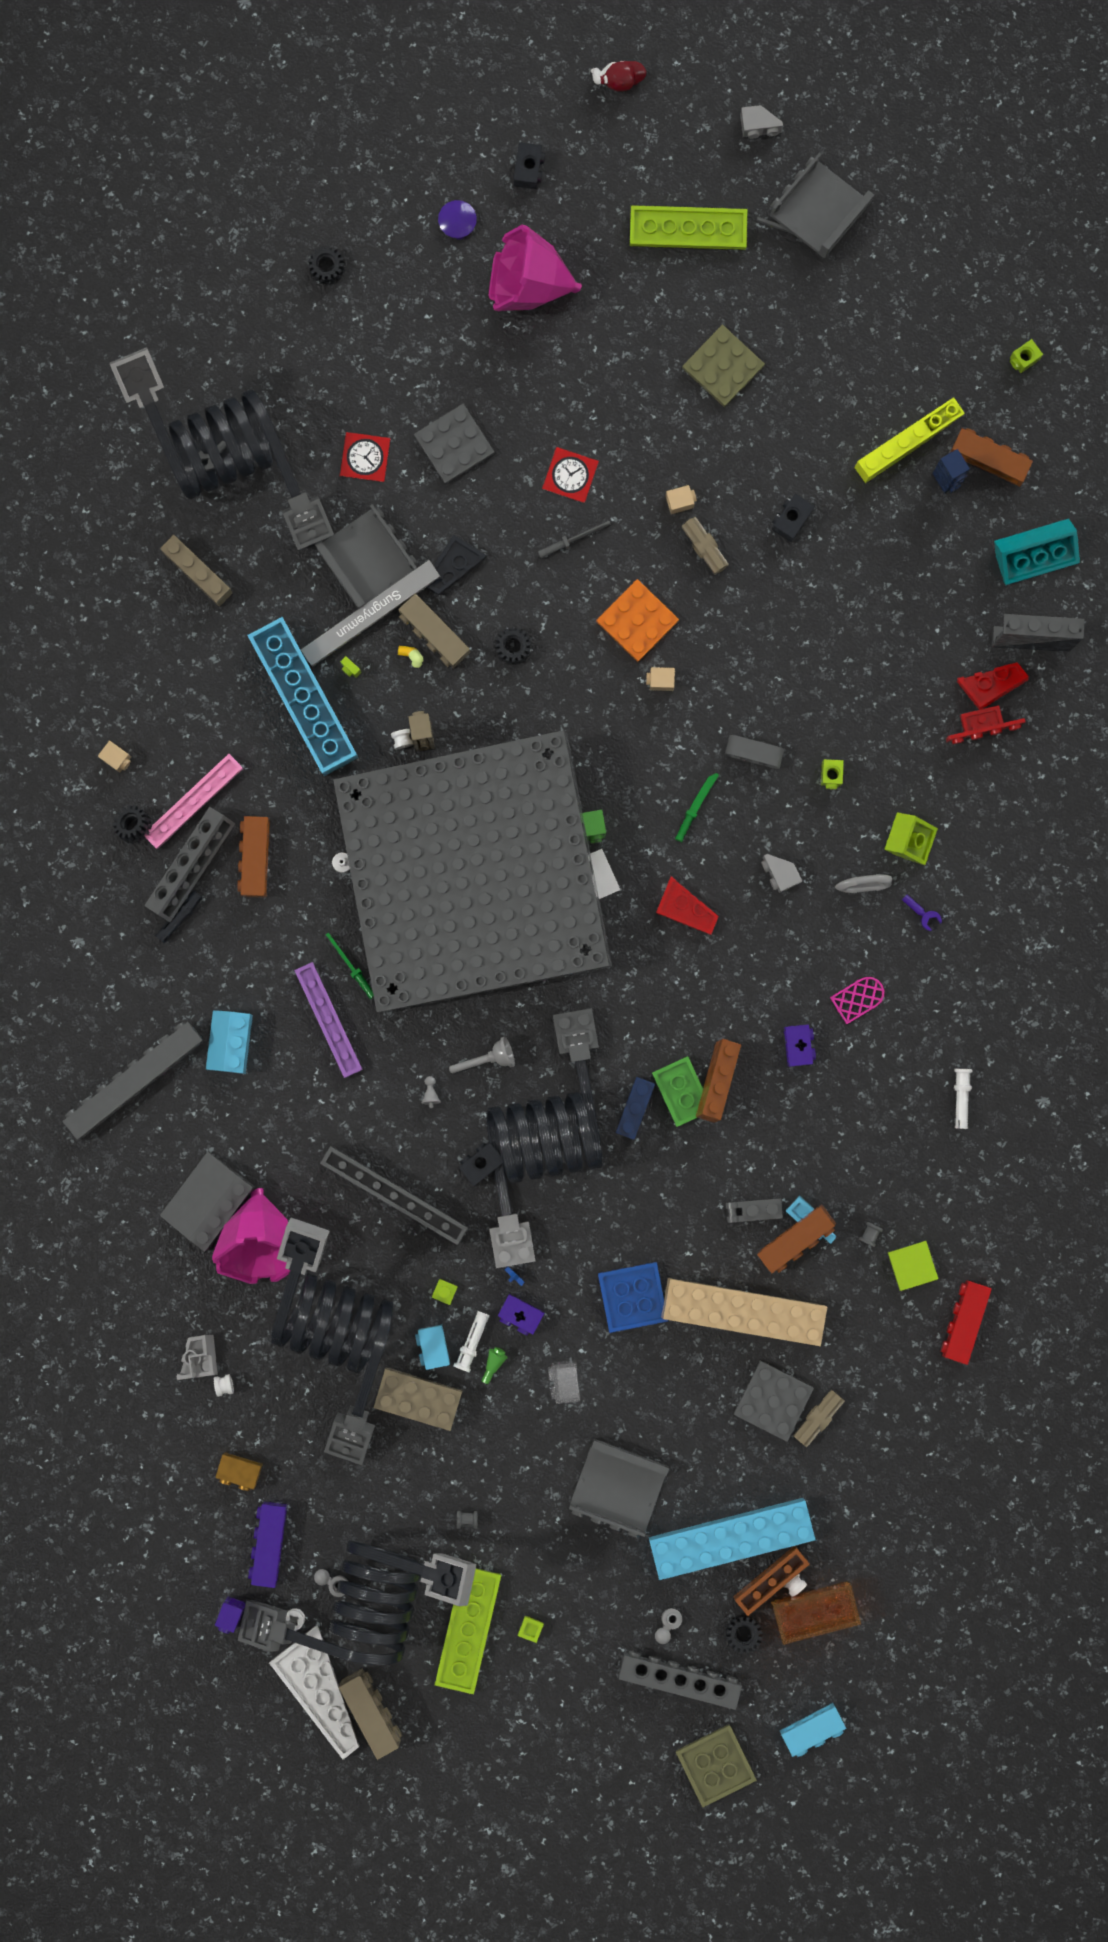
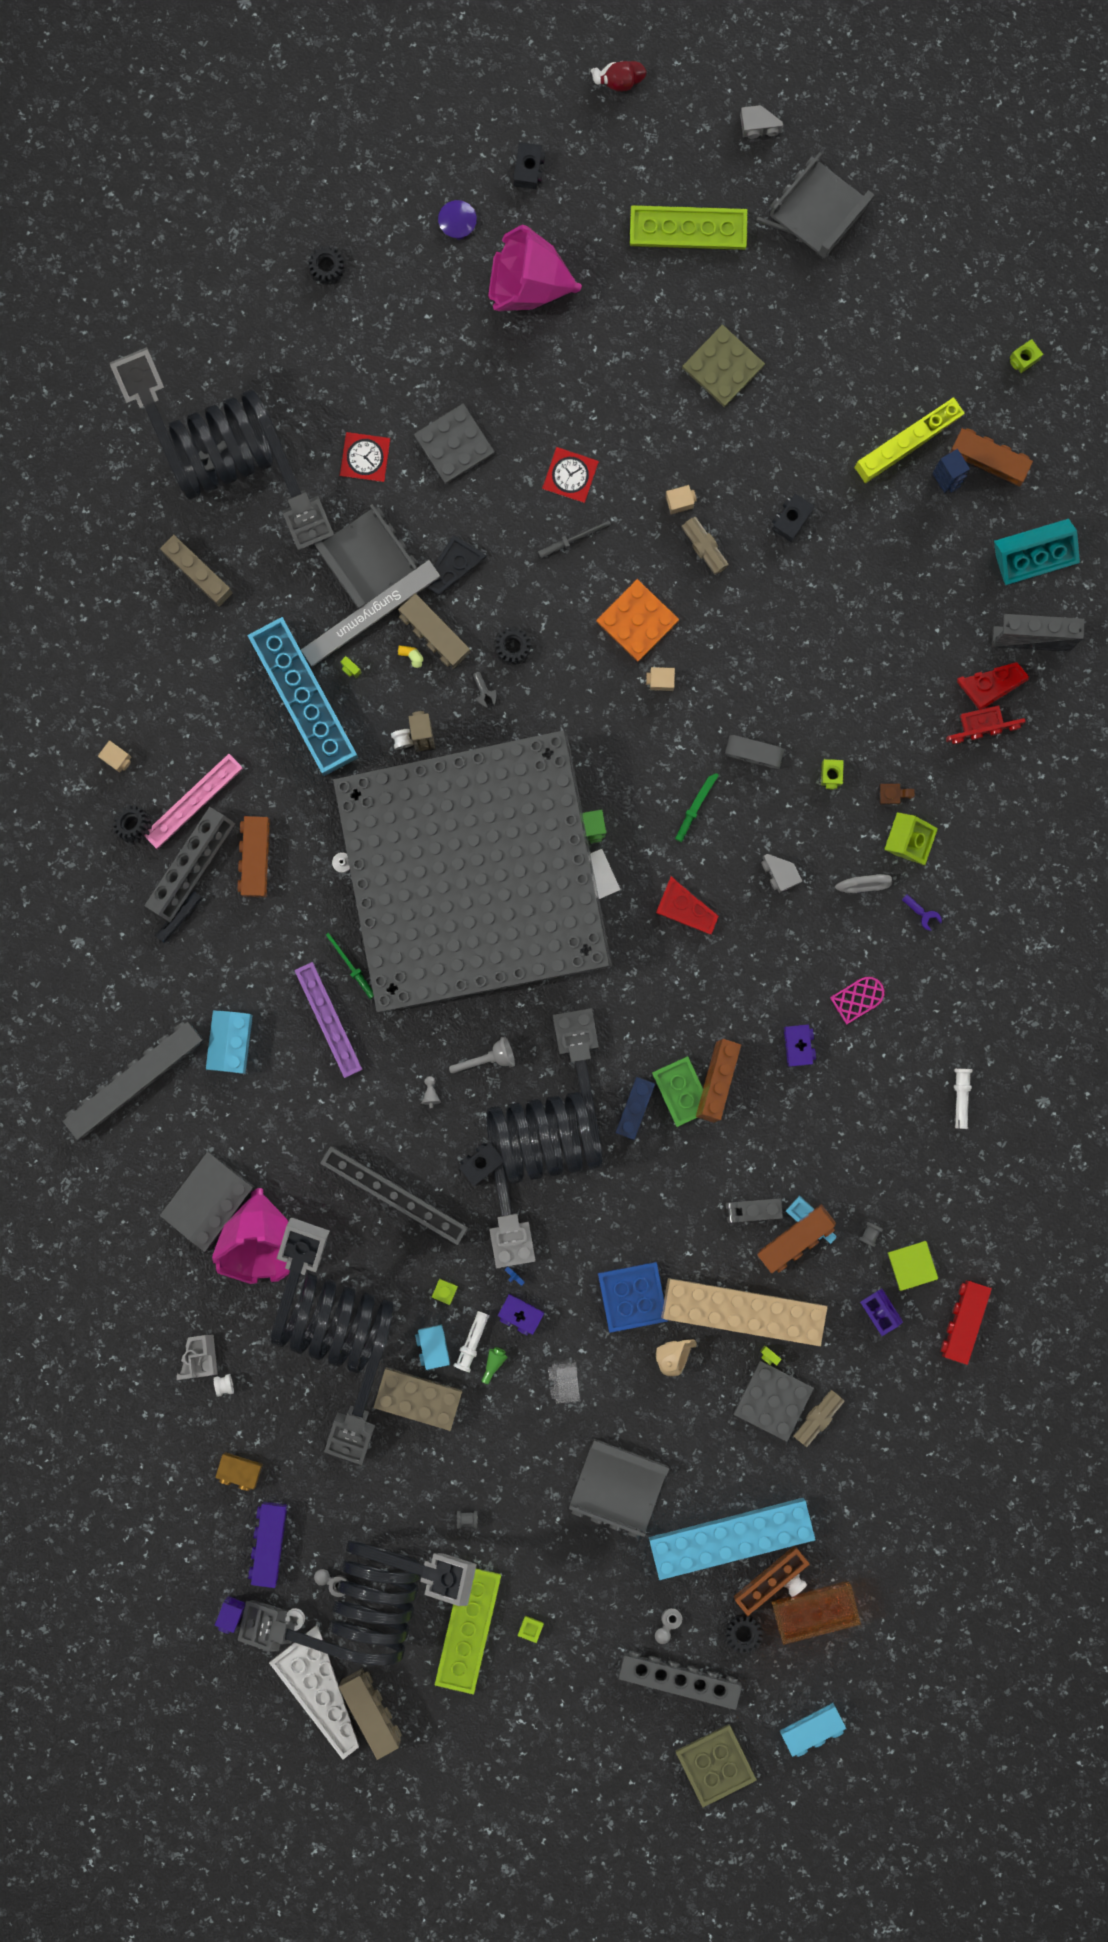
(483, 690): none -> dark grey bar
(673, 1356): none -> tan helmet
(769, 1356): none -> lime plate
(881, 1312): none -> dark purple brick
(891, 793): none -> reddish brown plate

